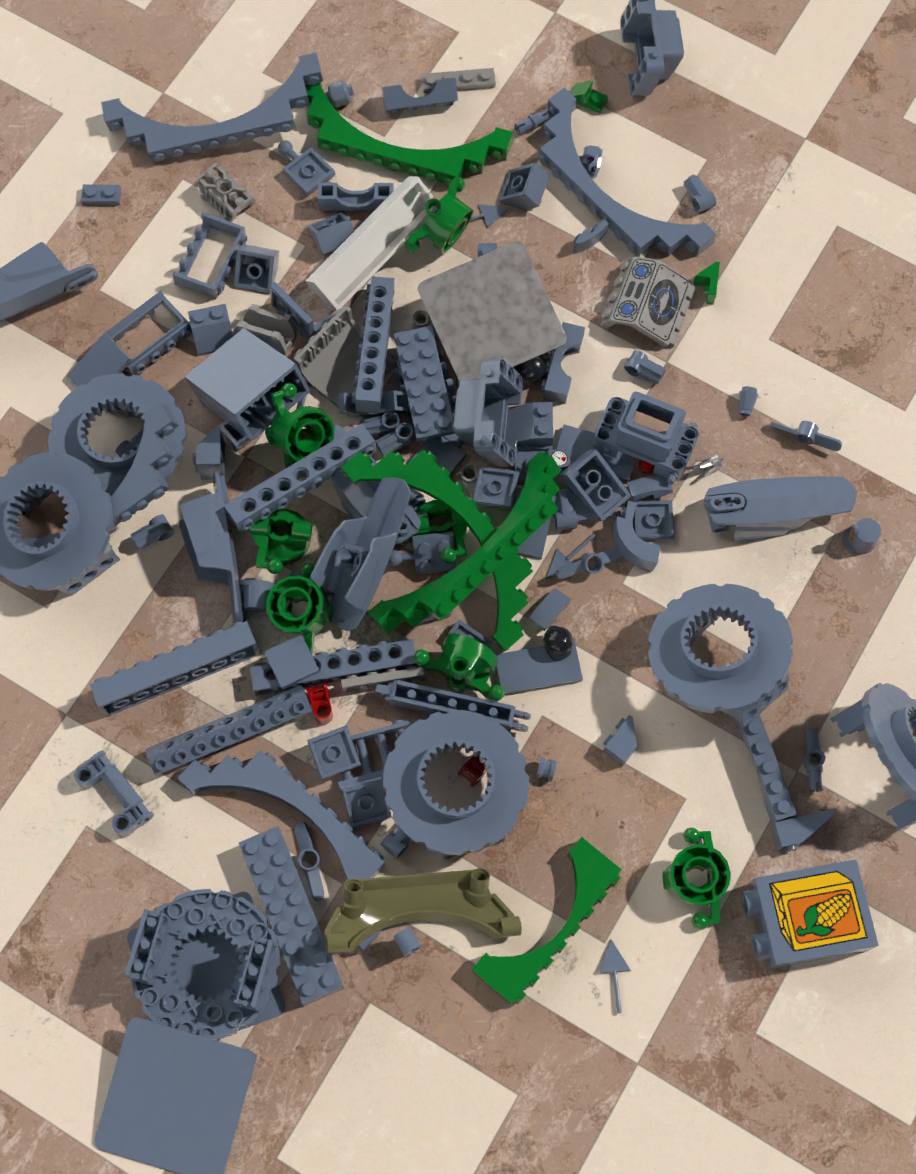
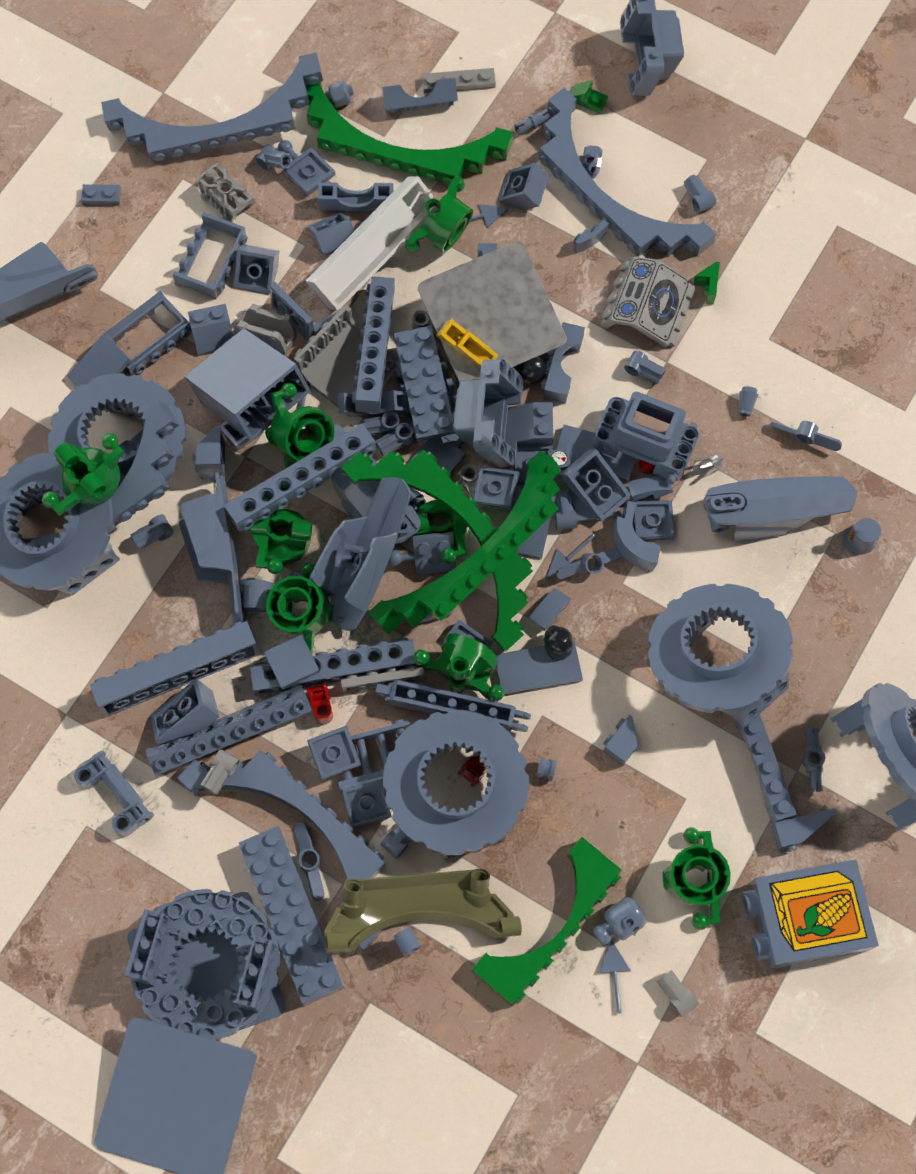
(94, 487): none -> green piece
(185, 713): none -> sand blue slope
(222, 767): none -> light grey piece
(271, 157): none -> sand blue piece
(465, 343): none -> yellow slope
(621, 920): none -> sand blue piece
(680, 998): none -> light grey piece

